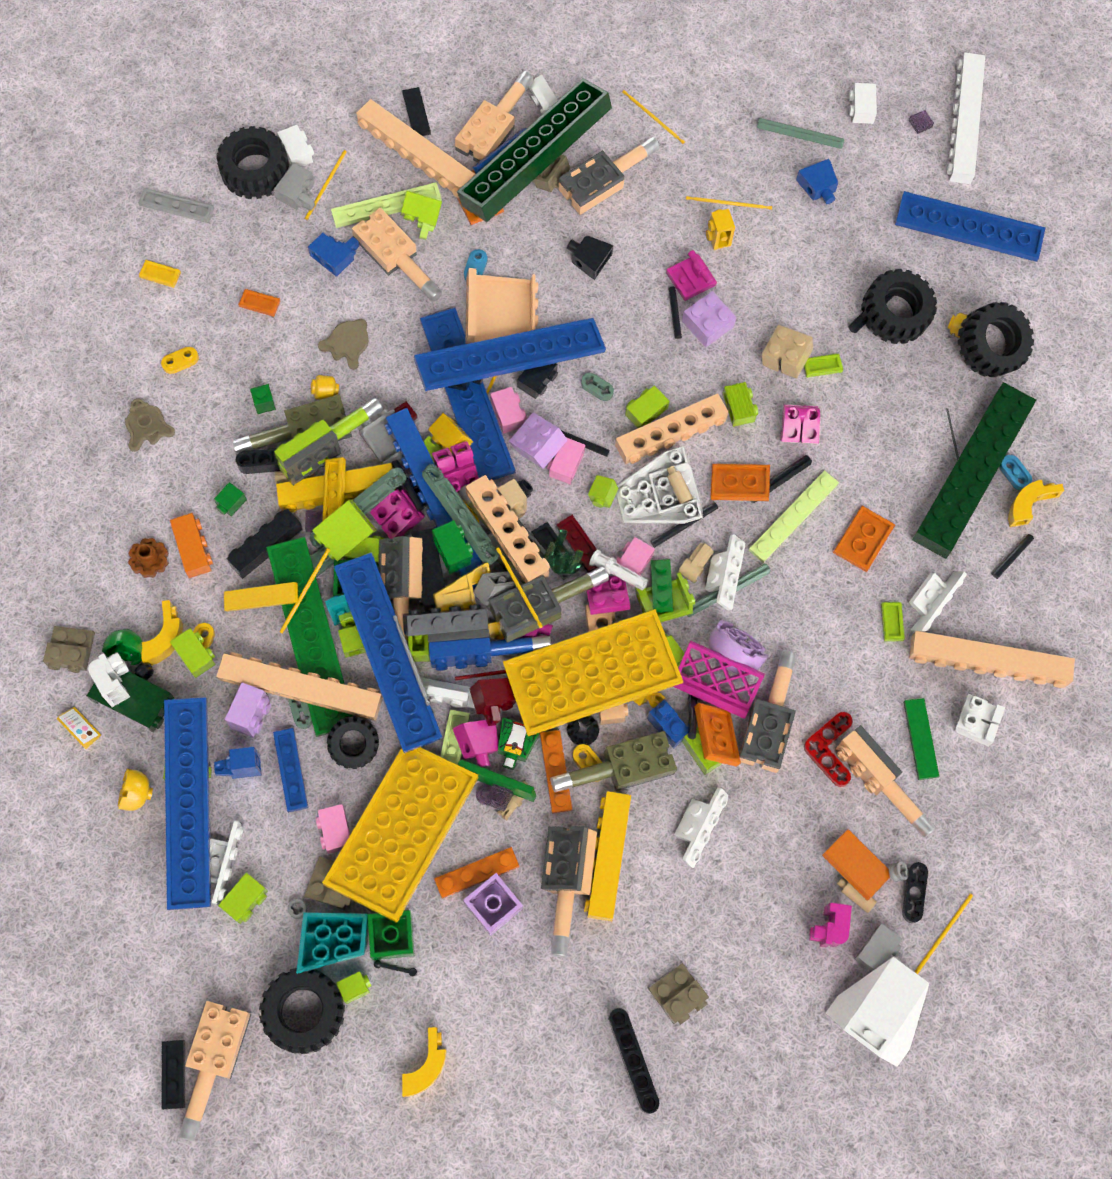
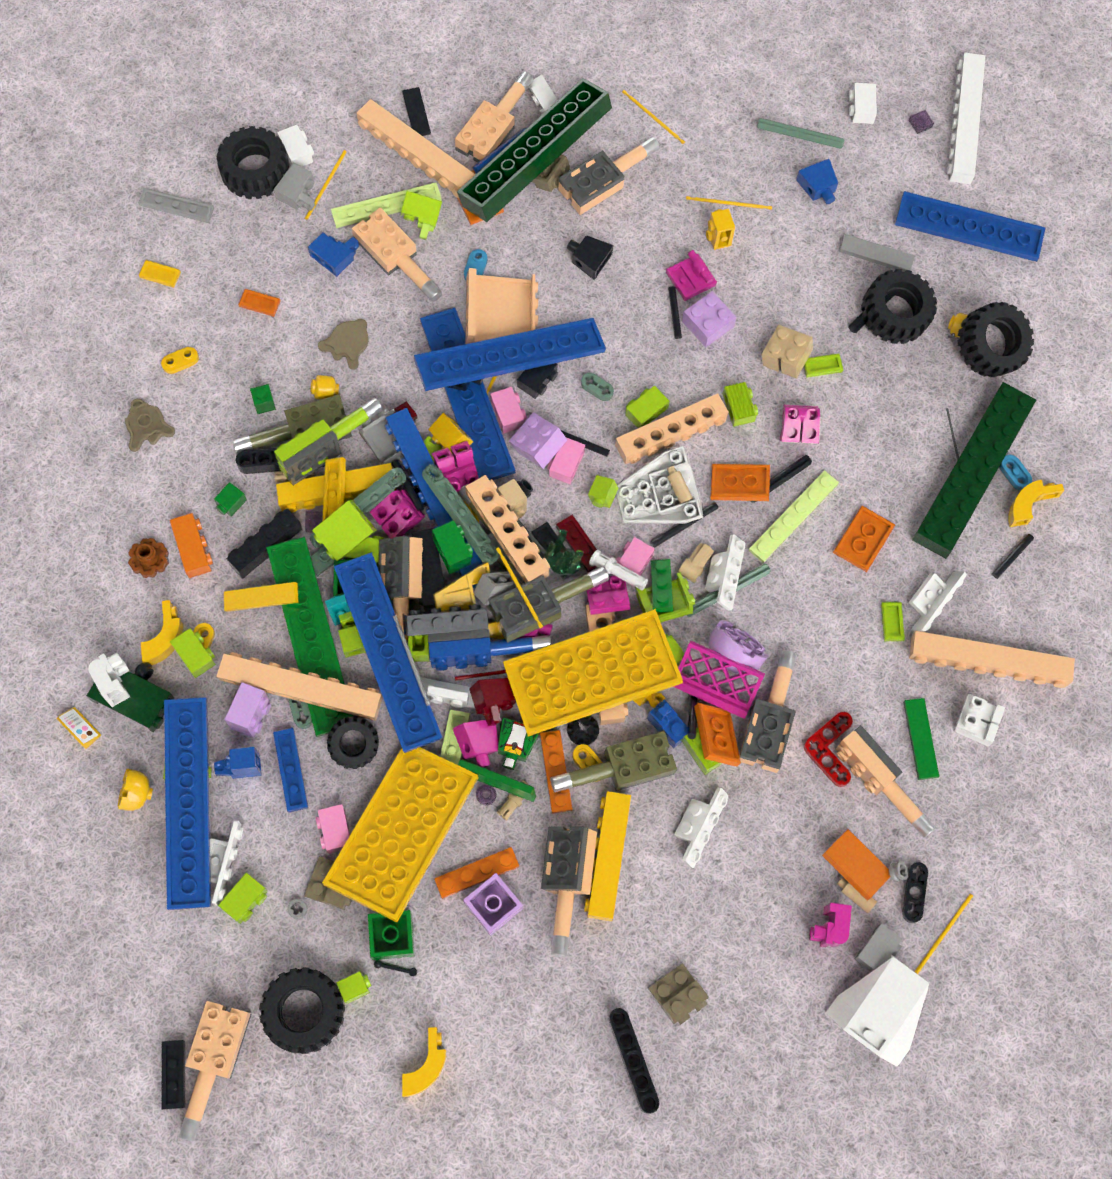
(69, 649): dark tan plate -> none
(124, 643): green cylinder -> none
(304, 590): yellow piece -> none
(331, 939): teal wedge -> none
(499, 797): clear purple plate -> none
(876, 253): none -> light grey tile

